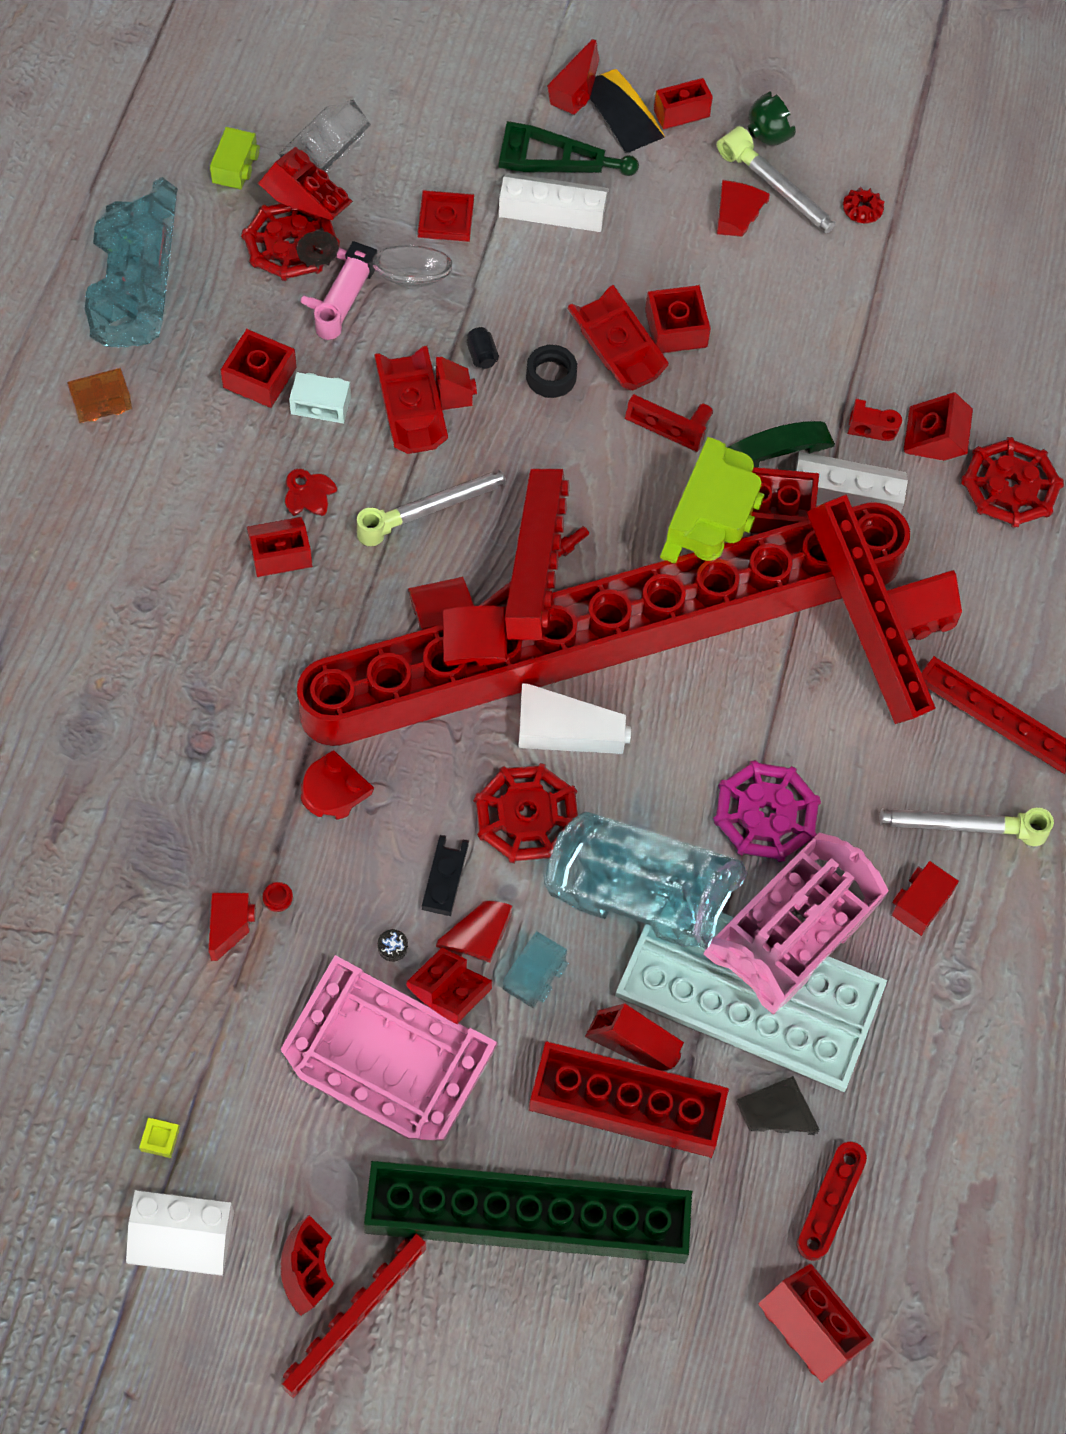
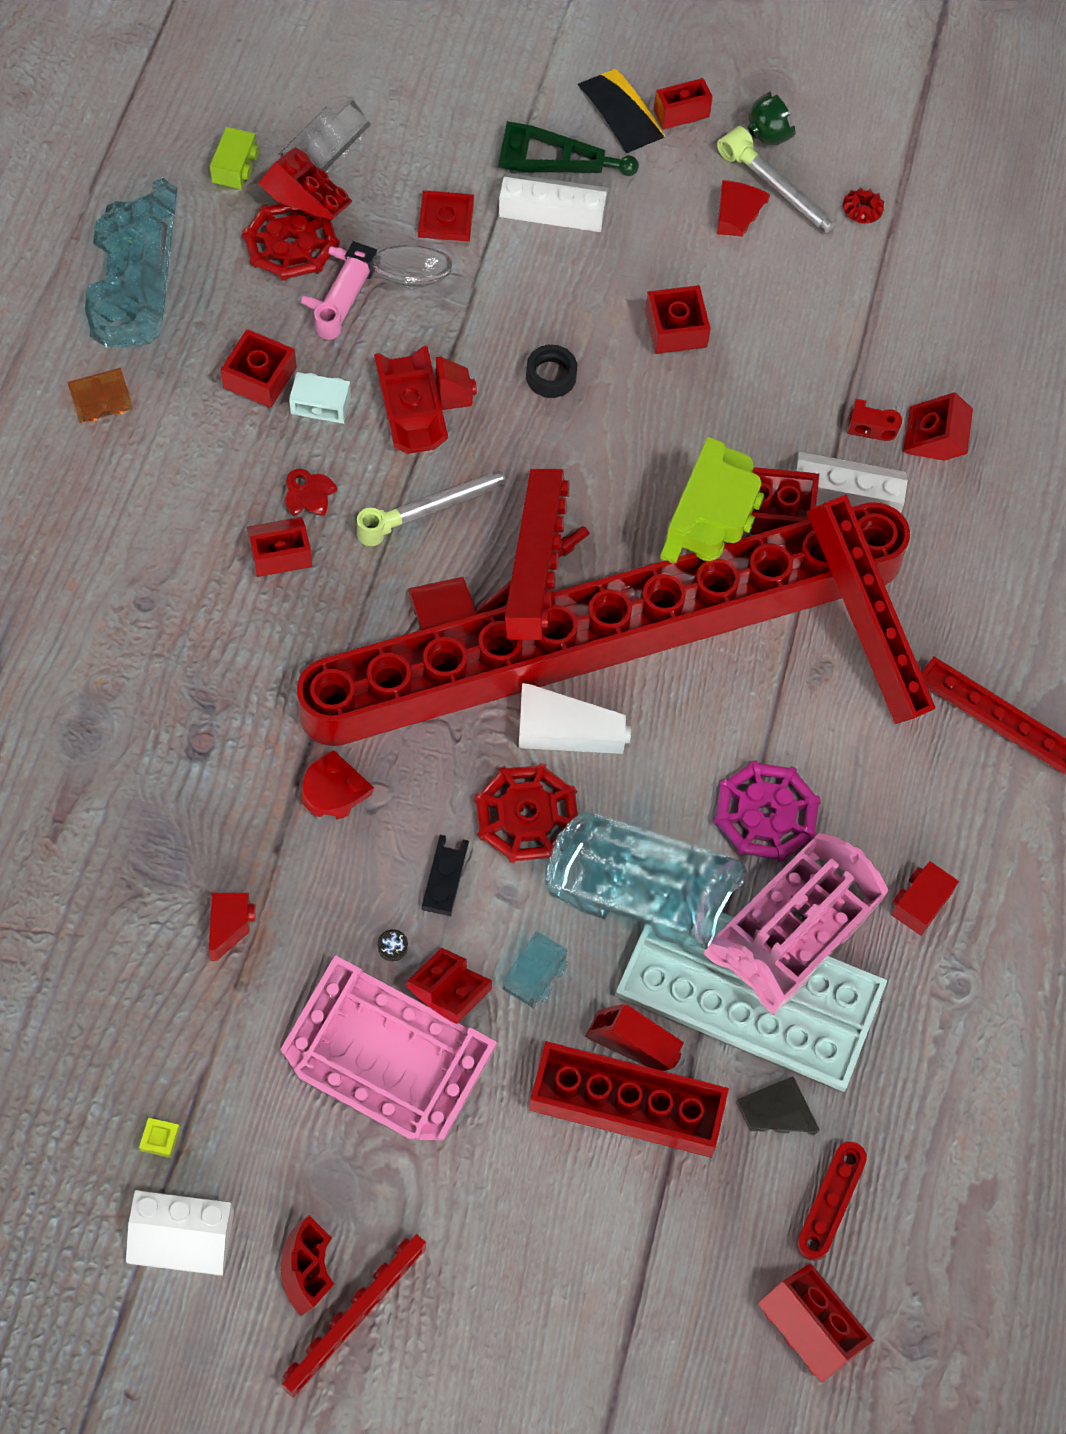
(277, 896): red plate -> none
(321, 240): clear smoke gear -> none
(474, 635): red slope -> none
(478, 931): red slope -> none
(482, 348): black brick -> none
(528, 1212): dark green brick -> none
(574, 84): red slope -> none
(620, 340): red piece -> none
(670, 424): red piece -> none
(785, 440): dark green slope -> none
(927, 605): red slope -> none
(976, 823): flat silver piece -> none
(1013, 468): red plate -> none

